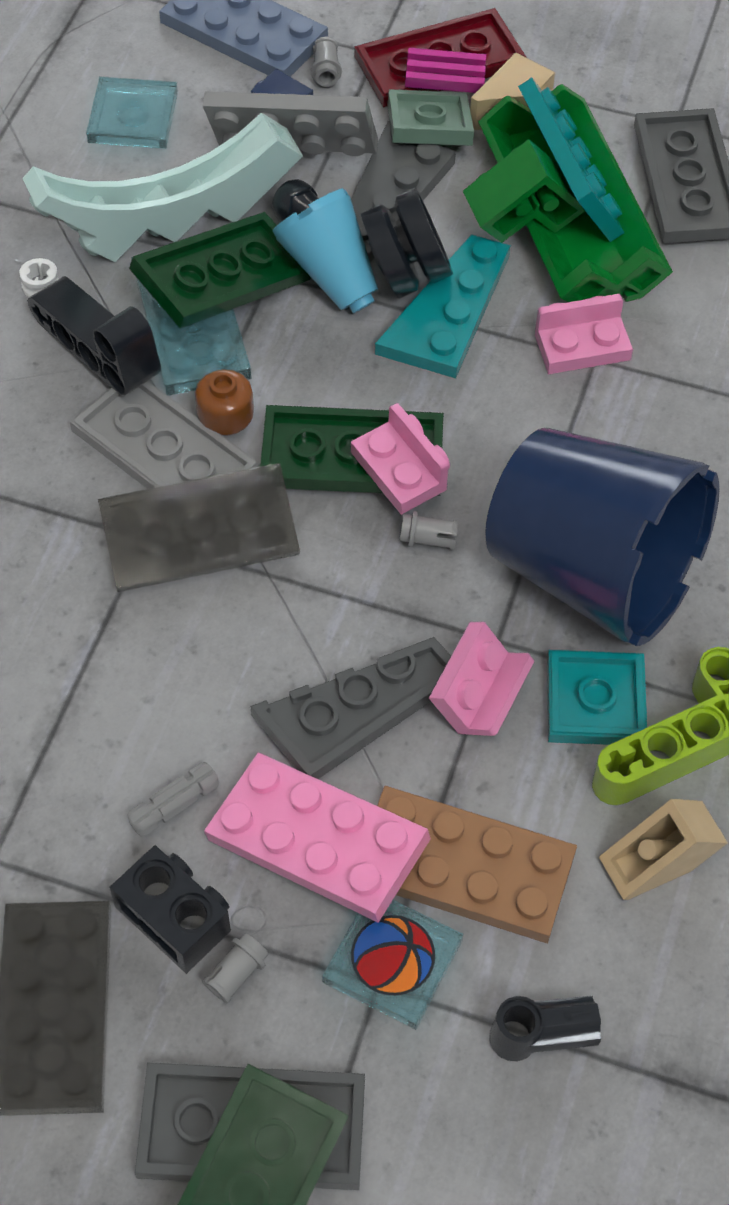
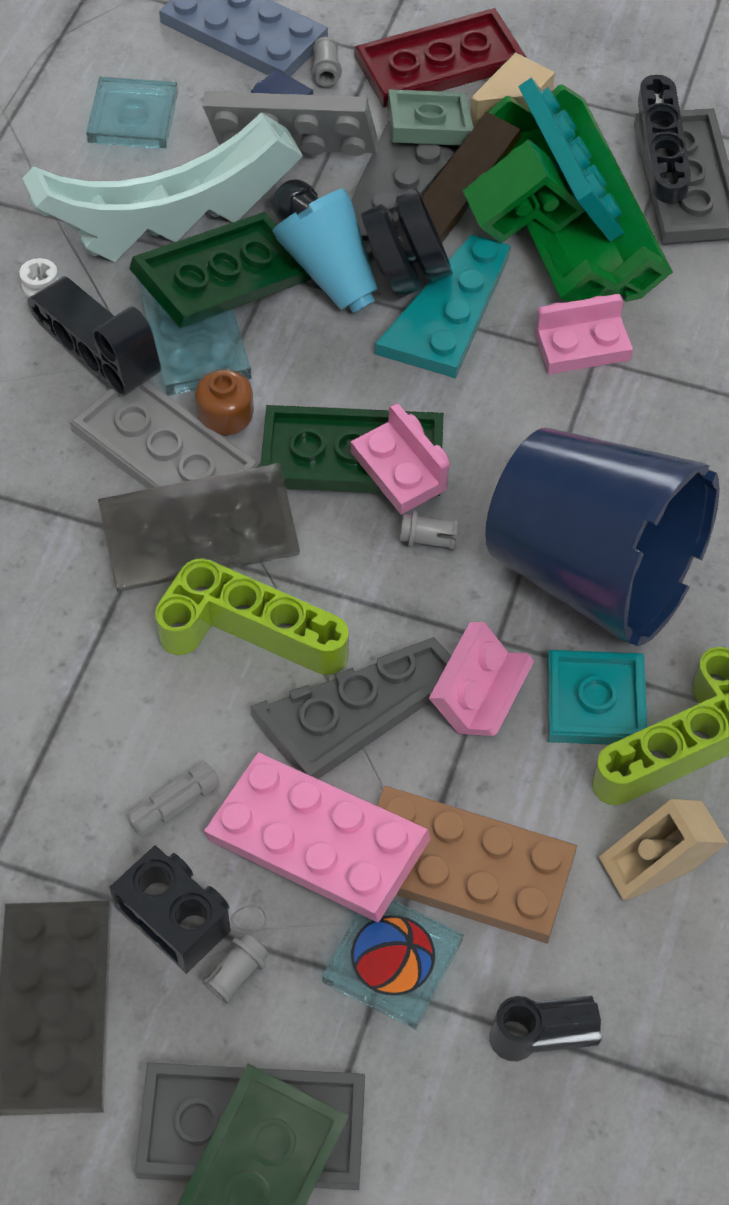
(314, 641): none -> lime beam
(446, 65): dark pink tile -> none
(482, 149): none -> dark brown tile
(664, 137): none -> black beam

